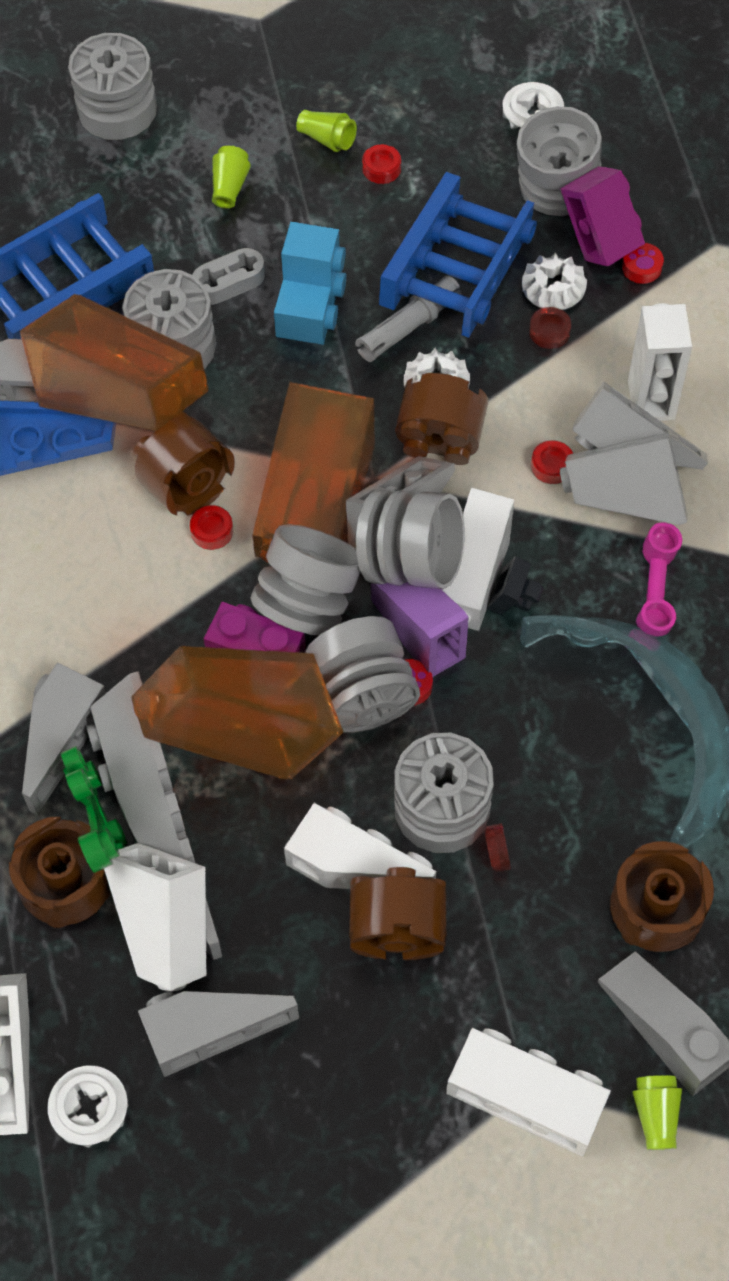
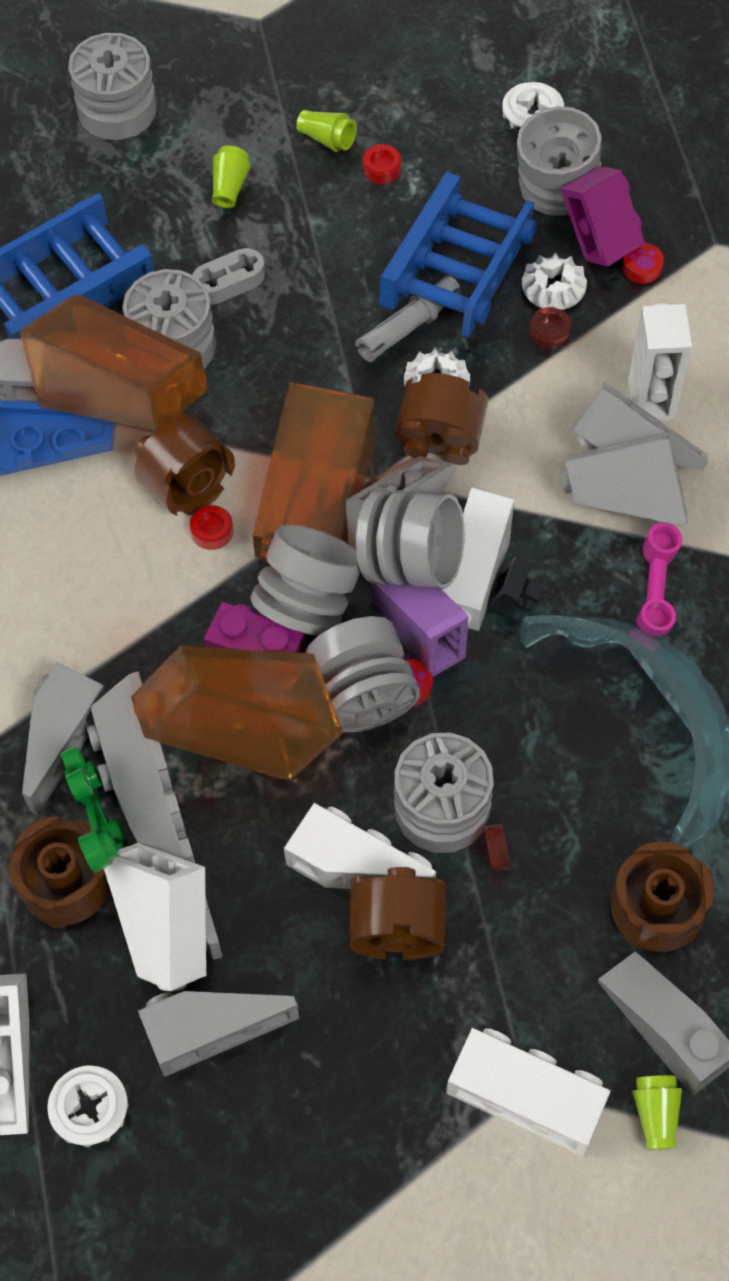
(310, 283): dark azure brick -> none
(548, 459): red tile -> none

